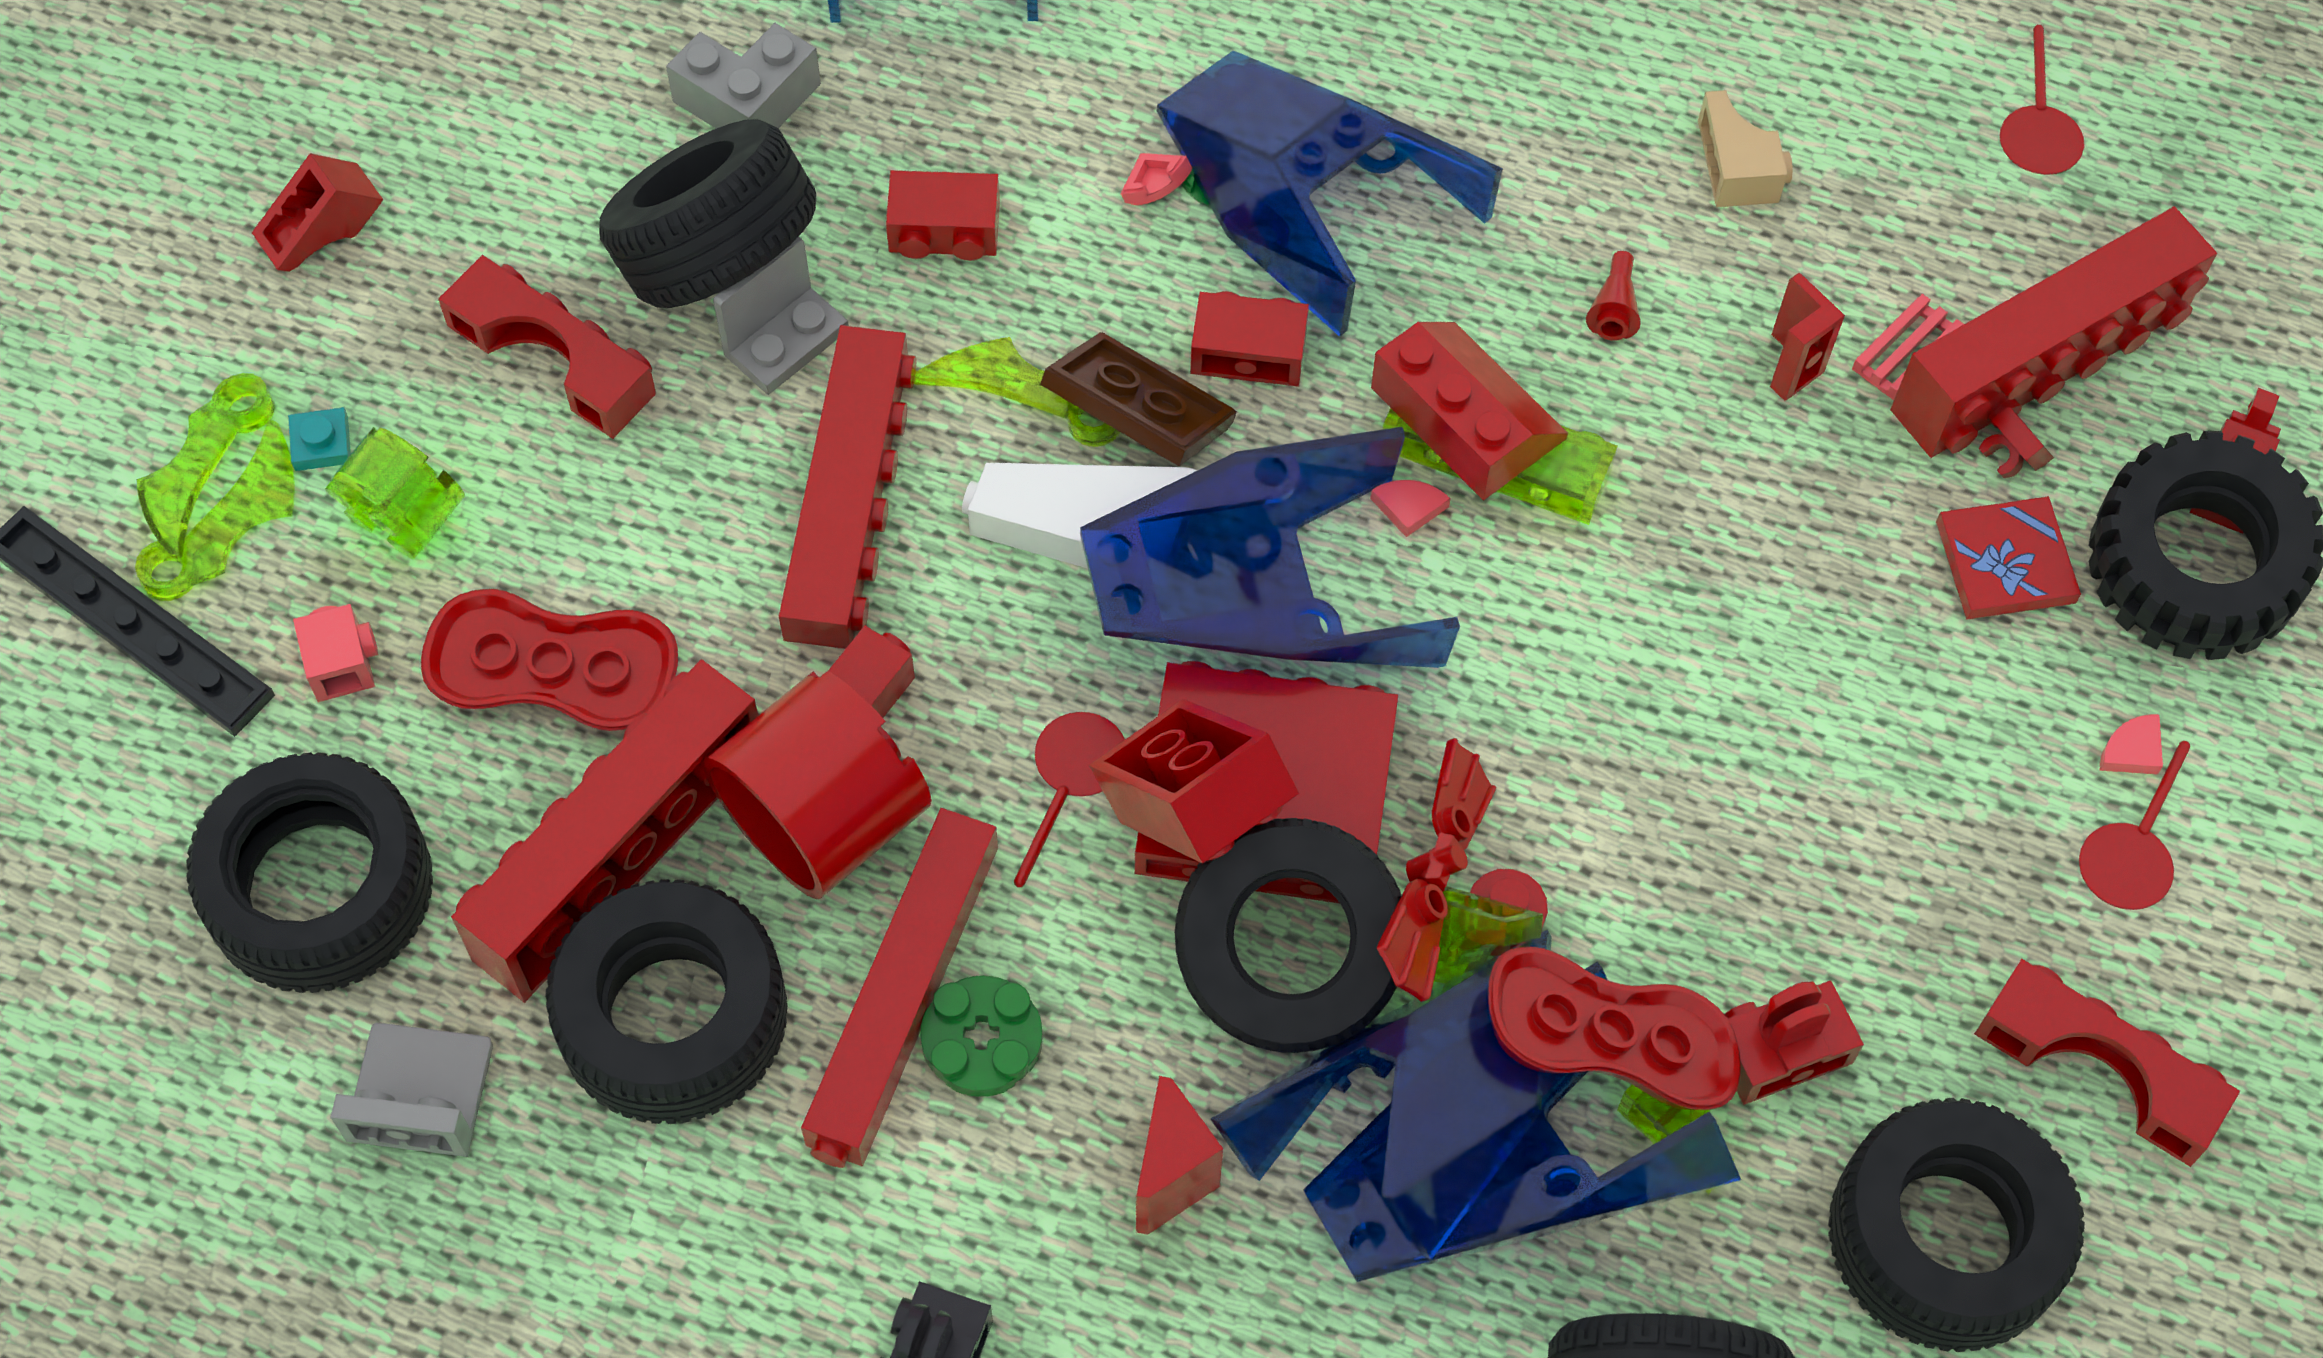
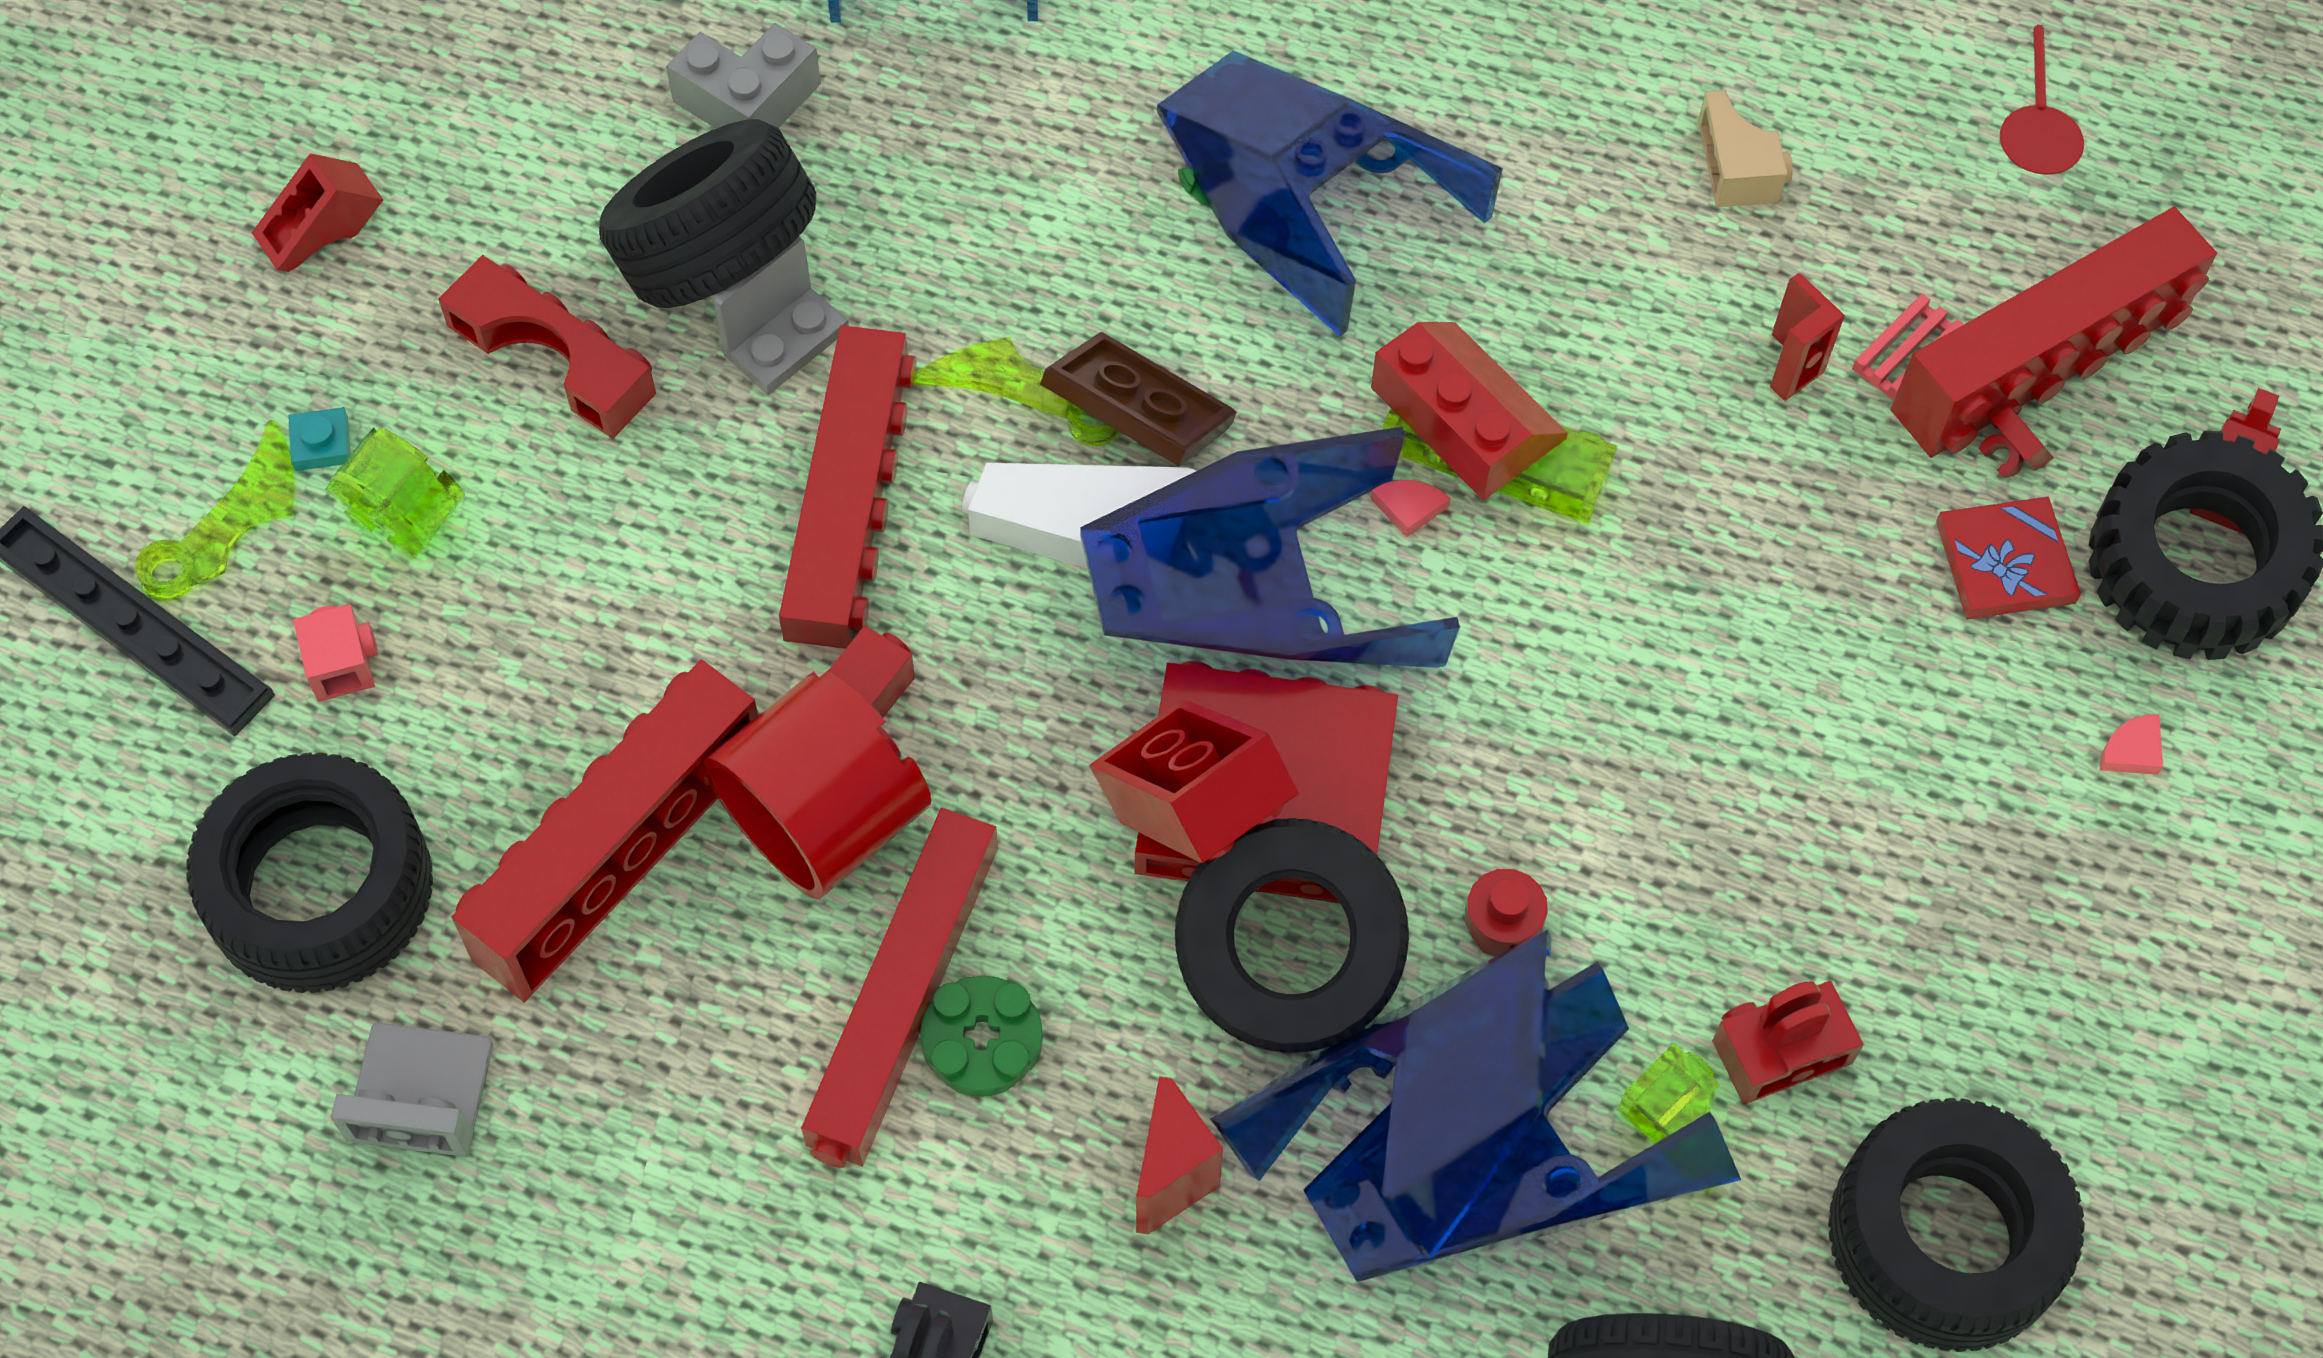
(172, 491): clear neon green piece -> none
(504, 650): red plate -> none
(654, 926): black tyre -> none
(943, 214): red brick -> none
(1063, 761): red piece -> none
(1155, 177): coral tile -> none
(1249, 338): red brick -> none
(1416, 925): red piece -> none
(1476, 928): clear neon green arch -> none
(1615, 309): red cone -> none
(1649, 1035): red plate -> none
(2127, 861): red piece -> none
(2174, 1098): red arch -> none

